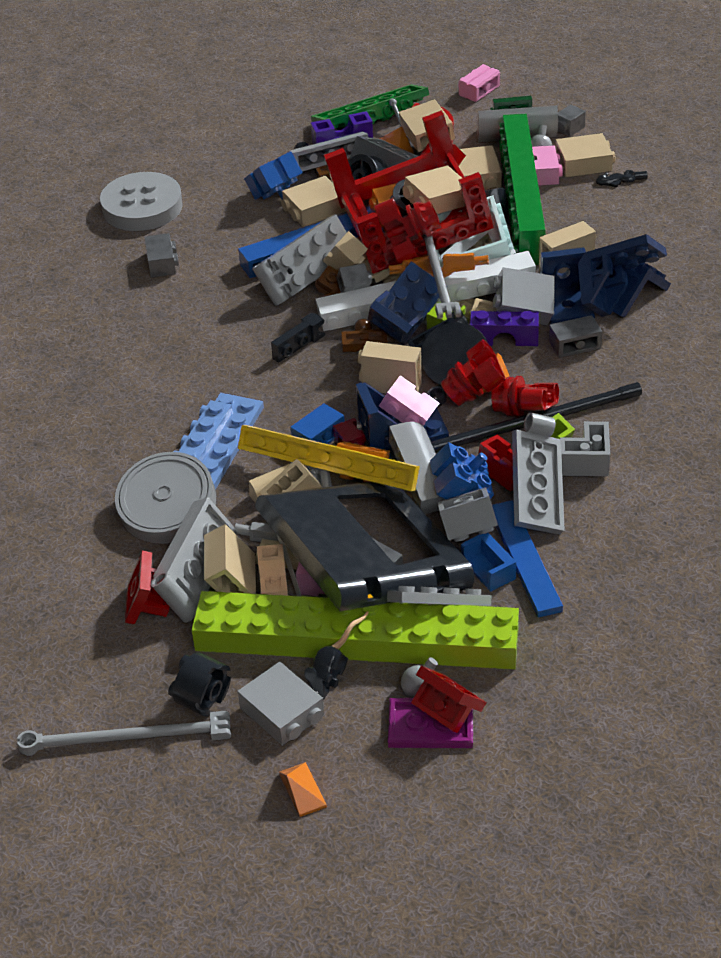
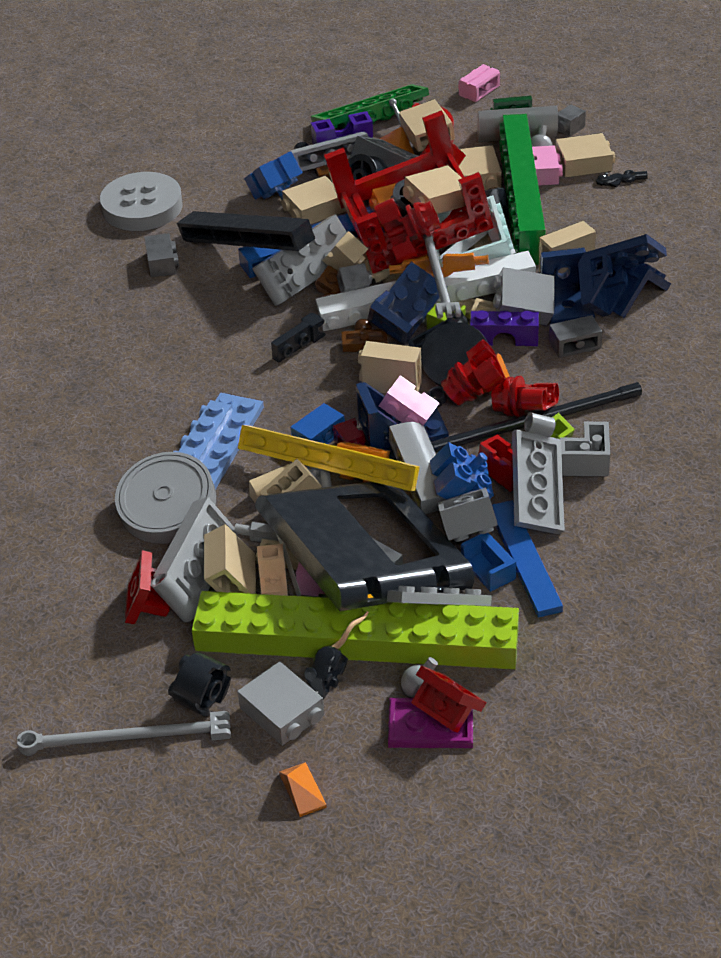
(246, 230): none -> black brick

